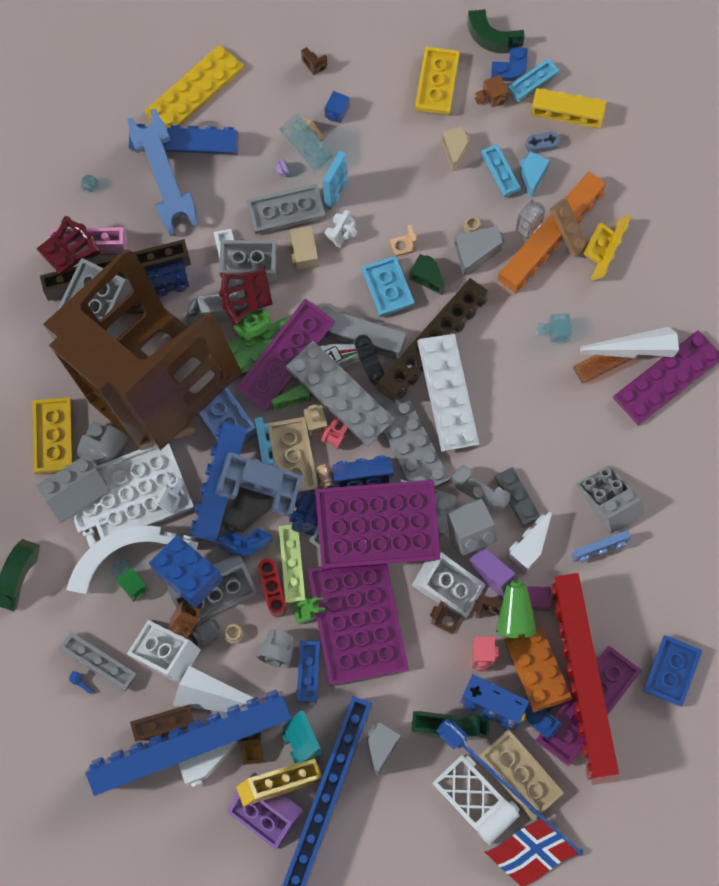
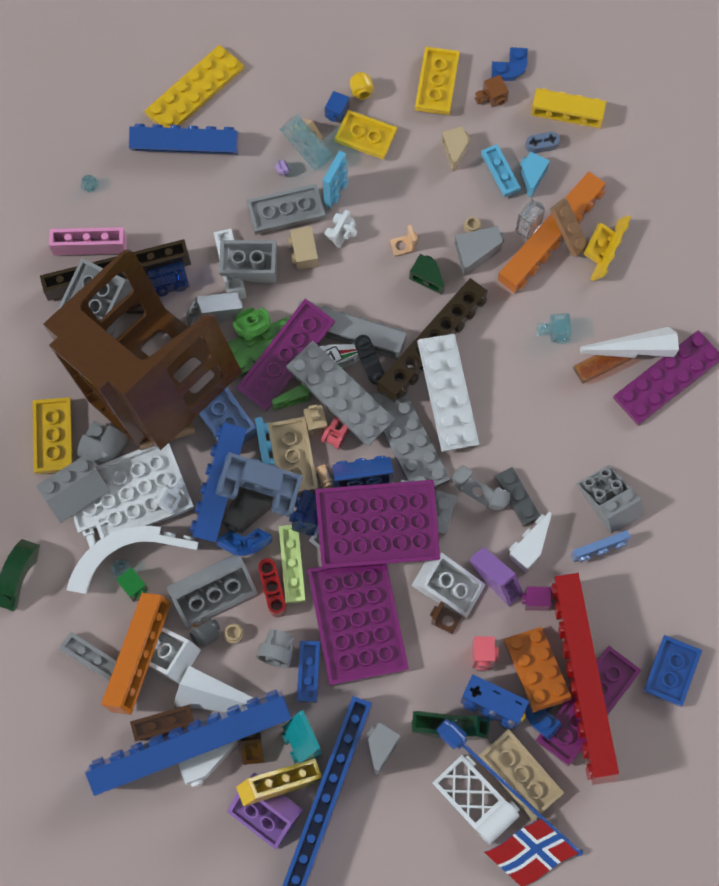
(56, 250): dark red plate -> none
(75, 679): blue hand -> none
(136, 654): none -> orange brick
(173, 203): medium blue piece -> none
(184, 619): dark orange brick -> none
(186, 571): blue piece -> none
(256, 293): dark red plate -> none
(306, 609): bright green plate -> none
(312, 62): reddish brown bracket -> none
(361, 85): none -> yellow head
(365, 134): none -> yellow plate
(387, 286): medium azure plate -> none
(471, 527): light grey slope -> none
(490, 38): dark green arch -> none
(490, 604): reddish brown bracket -> none
(516, 612): bright green cone -> none
(533, 79): medium azure plate -> none

